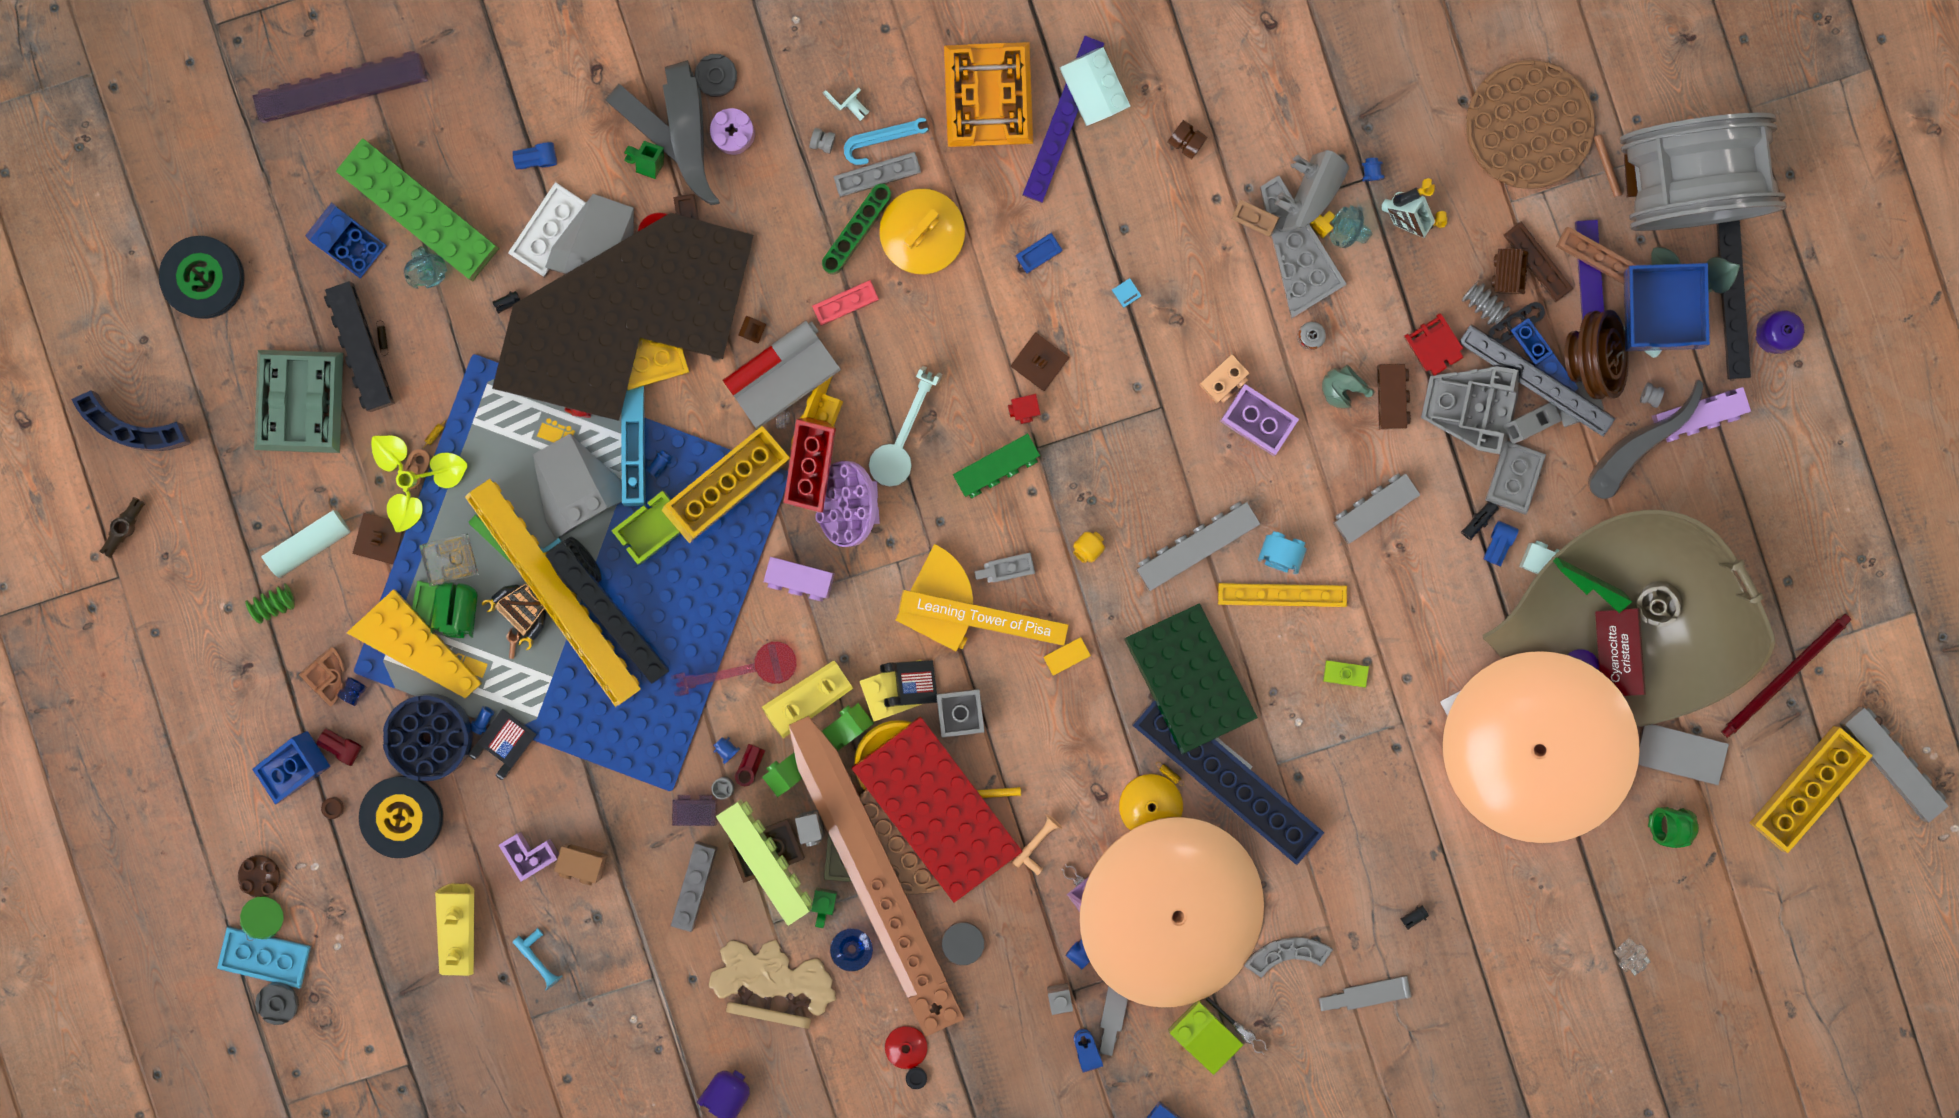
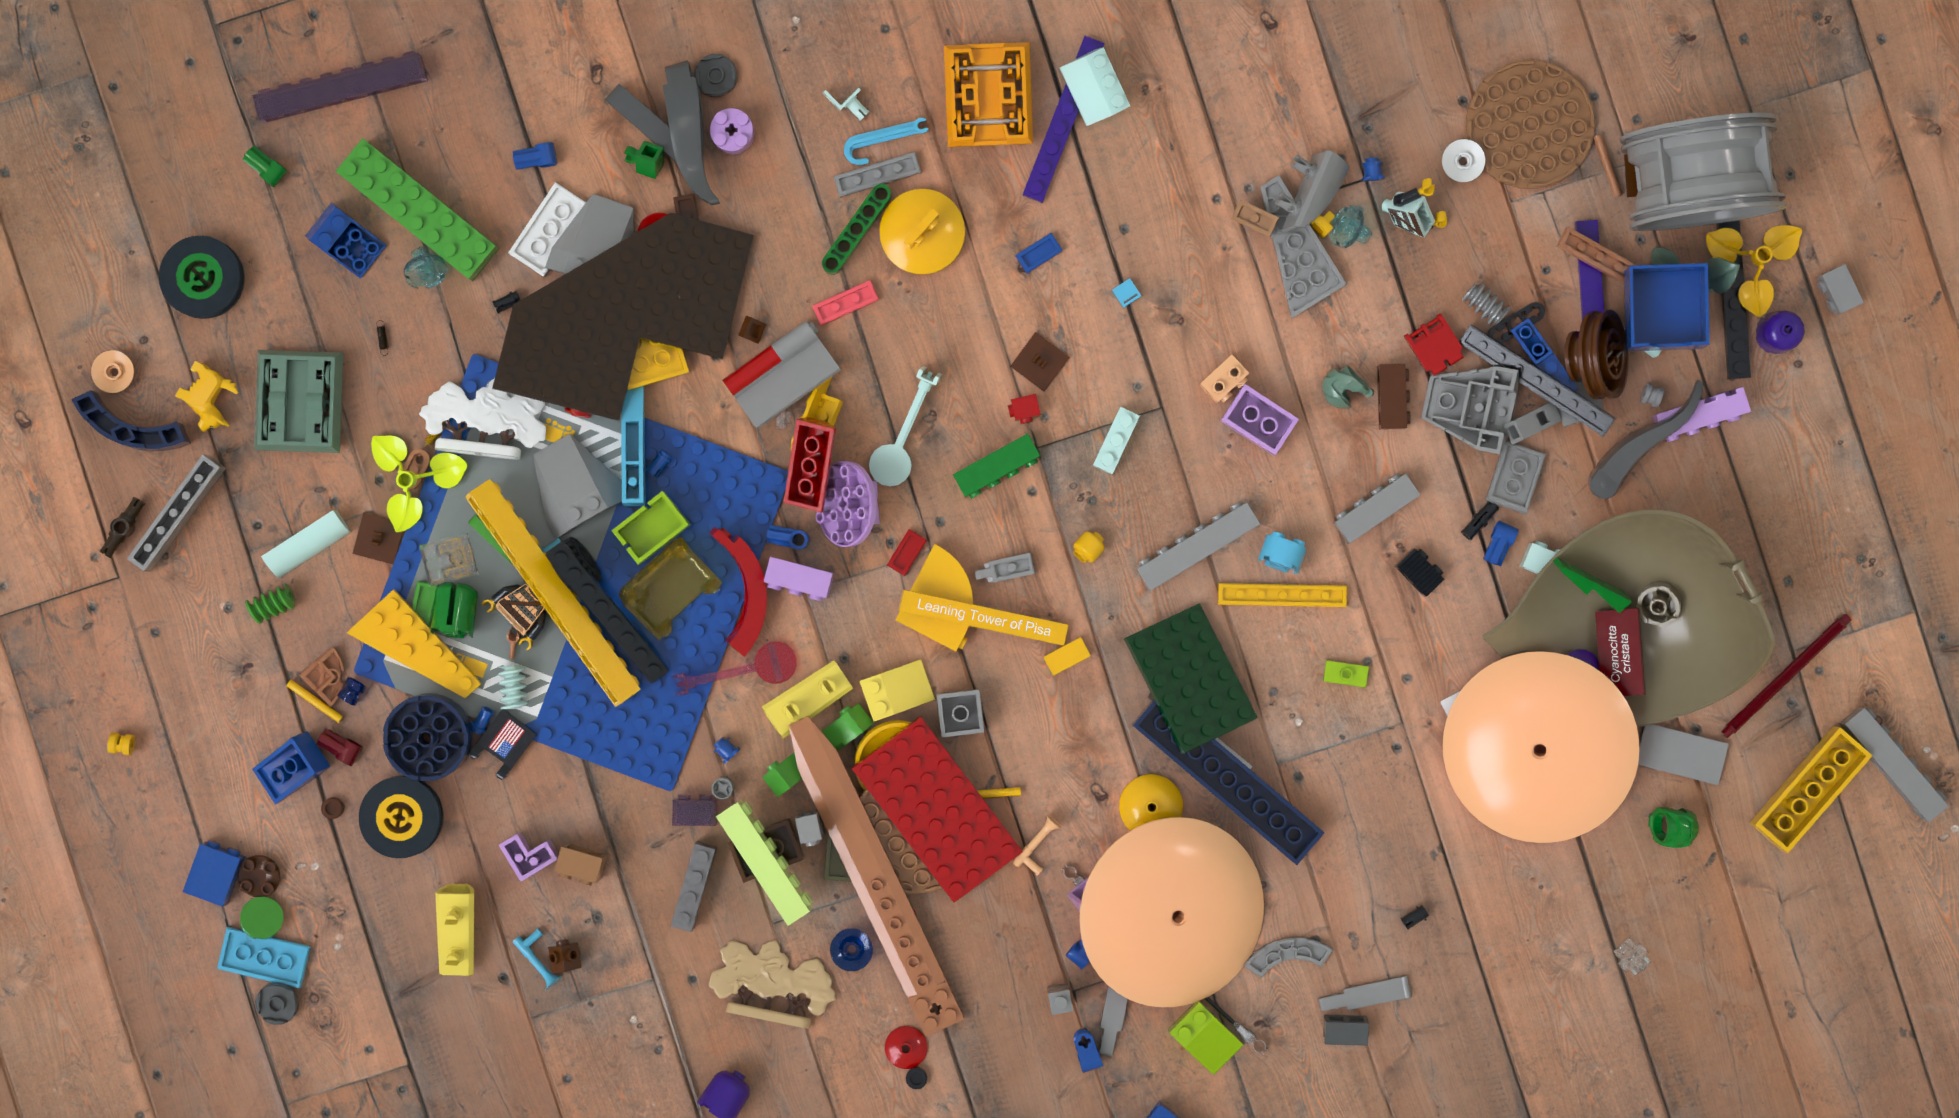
(102, 371): none -> light nougat dish
(120, 743): none -> yellow wheel
(176, 513): none -> light grey brick
(203, 395): none -> yellow animal
(214, 873): none -> blue brick
(268, 169): none -> green piece
(314, 701): none -> yellow bar
(359, 346): black brick -> none
(489, 413): none -> white plant
(512, 687): none -> light aqua piece
(564, 956): none -> reddish brown brick
(668, 587): none -> clear yellow windscreen
(725, 484): yellow brick -> none
(750, 762): dark red piece -> none
(755, 592): none -> red arch
(786, 537): none -> blue piece
(824, 904): green brick -> none
(826, 143): light grey wheel -> none
(906, 552): none -> red tile
(914, 683): black flag -> none
(963, 943): dark grey tile -> none
(1116, 440): none -> light aqua brick
(1169, 773): yellow piece -> none
(1187, 139): reddish brown wheel -> none
(1304, 339): light grey head -> none
(1346, 1030): none -> dark grey hinge
(1420, 572): none -> black brick
(1463, 149): none -> white dish
(1510, 271): reddish brown brick -> none
(1539, 262): reddish brown tile -> none
(1779, 243): none -> yellow plant
(1839, 290): none -> light grey brick

